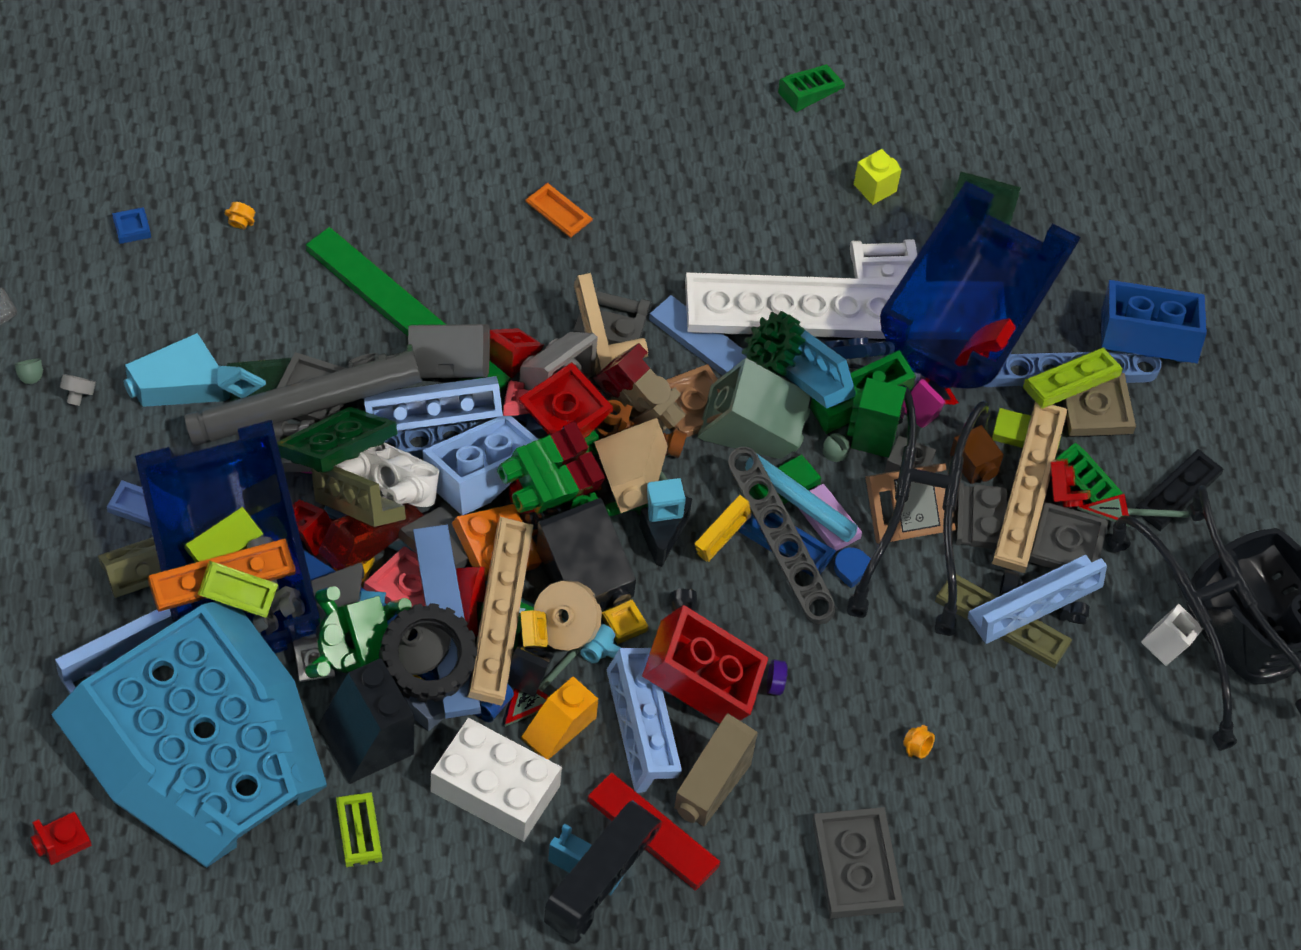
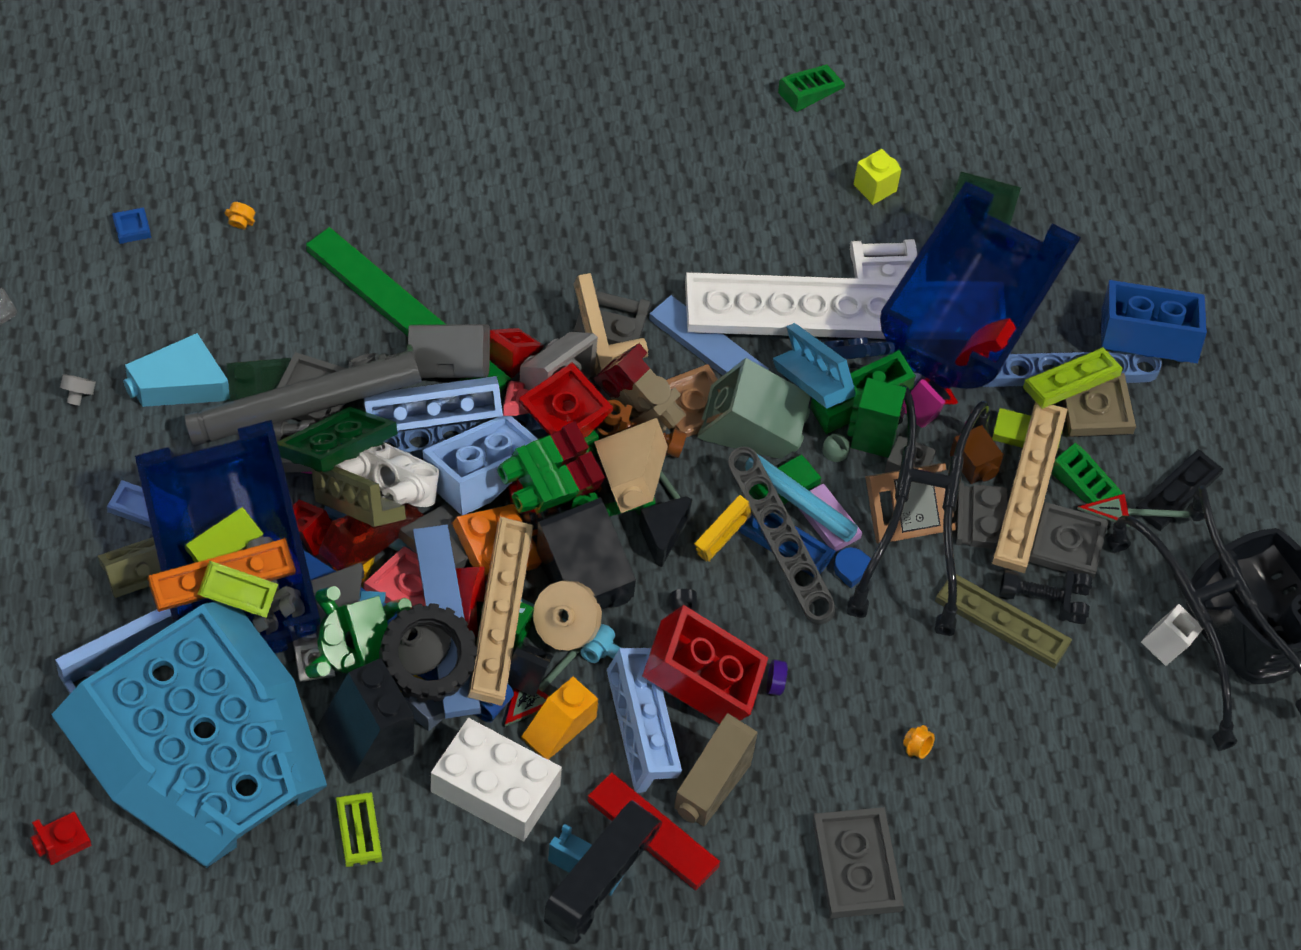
(29, 370): sand green hinge -> none
(238, 381): medium azure slope -> none
(261, 495): black sticker -> none
(534, 629): yellow tile -> none
(558, 210): orange tile -> none
(625, 621): yellow tile -> none
(665, 500): medium azure slope -> none
(775, 342): dark green gear -> none
(1037, 598): light blue fence -> none
(1062, 478): red bracket -> none

